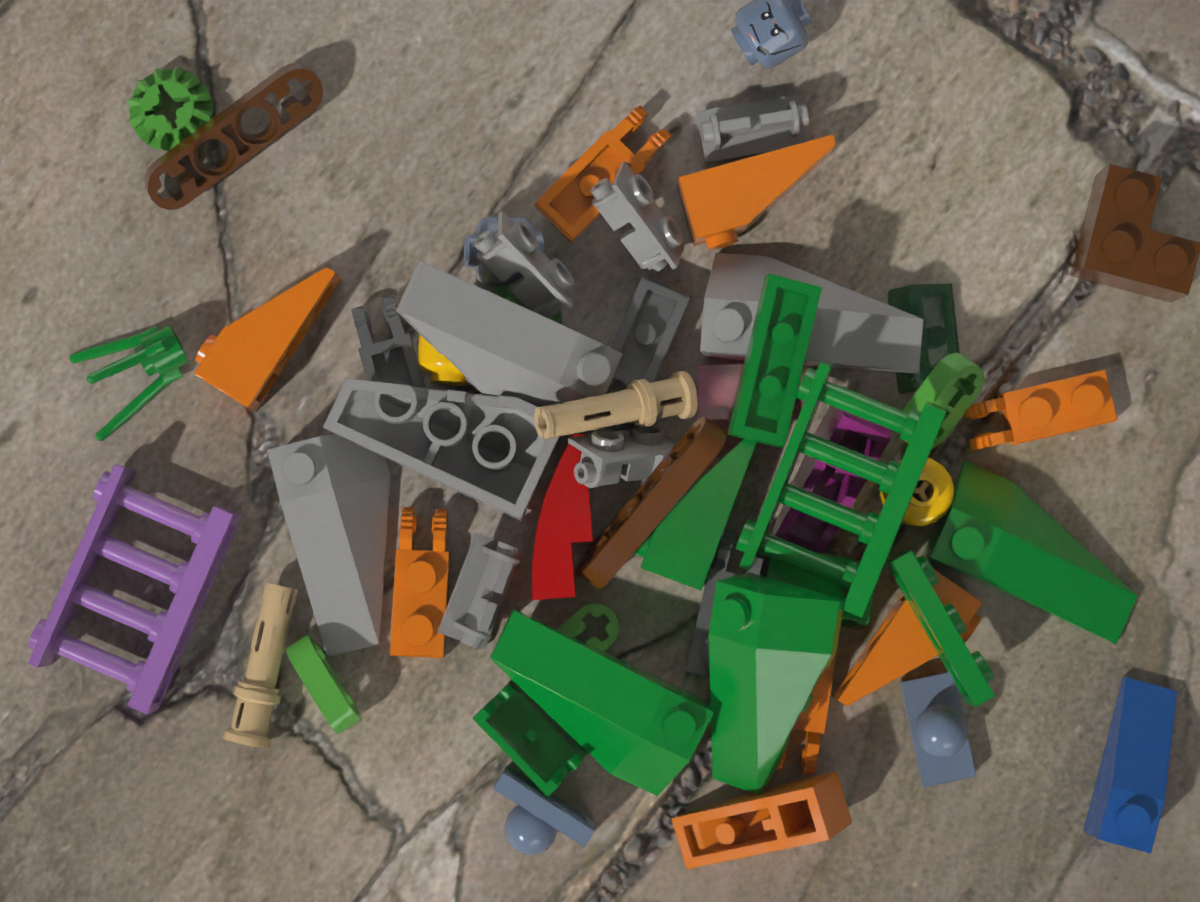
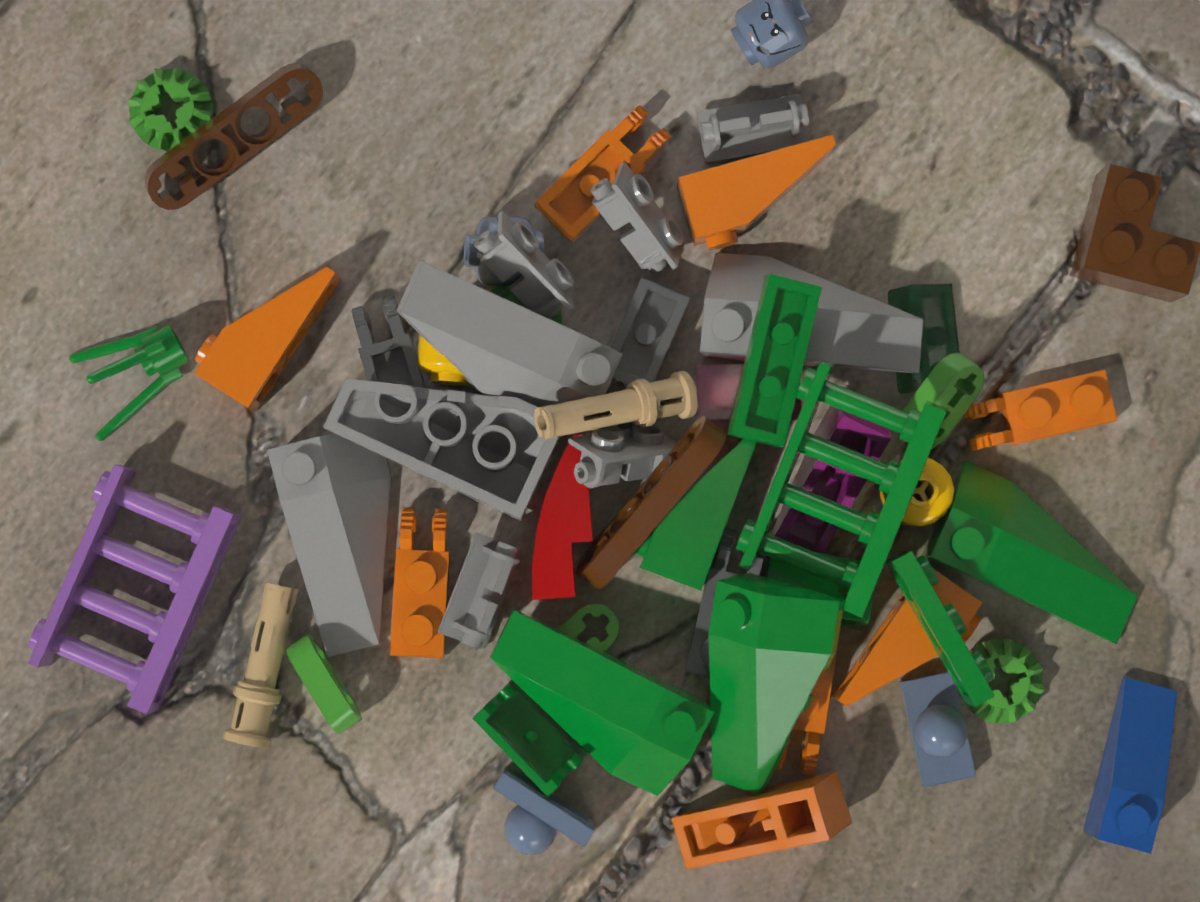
(1024, 692): none -> bright green gear

